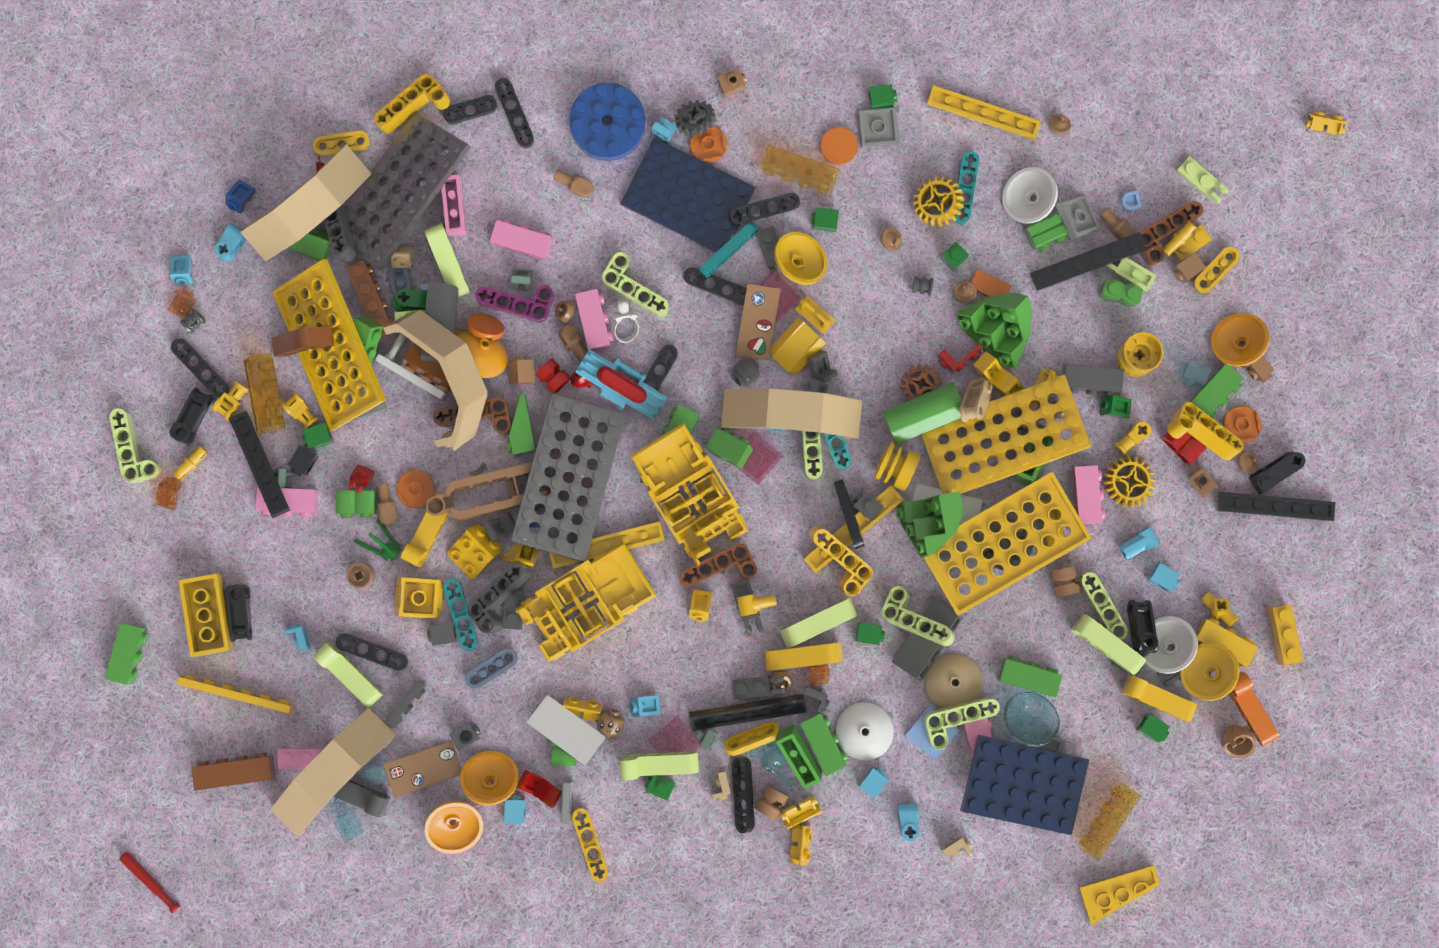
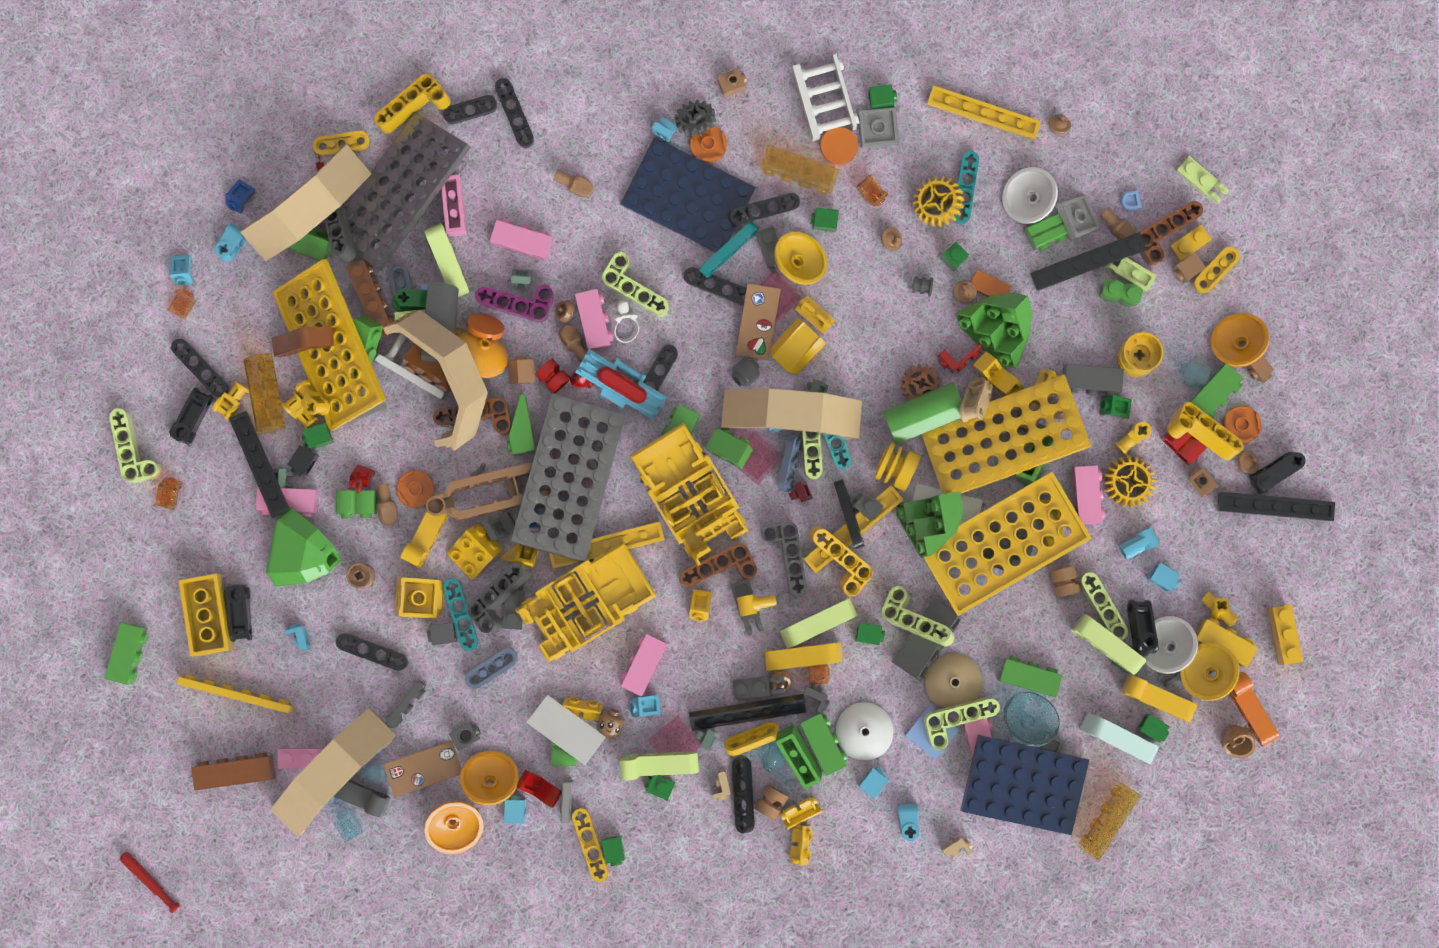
(190, 462): yellow pin -> none
(193, 321): dark grey bush -> none
(299, 551): none -> bright green brick
(312, 401): none -> yellow connector
(348, 674): yellowish green beam -> none
(390, 550): green plant -> none
(402, 257): tan bracket -> none
(595, 106): blue piece -> none
(613, 850): none -> green brick
(643, 664): none -> bright pink brick
(789, 463): none -> sand blue plate
(789, 559): none -> dark grey beam
(802, 492): none -> dark red tile
(806, 93): none -> white fence
(820, 367): dark grey bracket -> none
(871, 191): none -> clear orange bracket
(1115, 892): yellow wing -> none
(1119, 738): none -> light aqua beam
(1179, 238): yellow pin -> none
(1333, 123): yellow hinge -> none

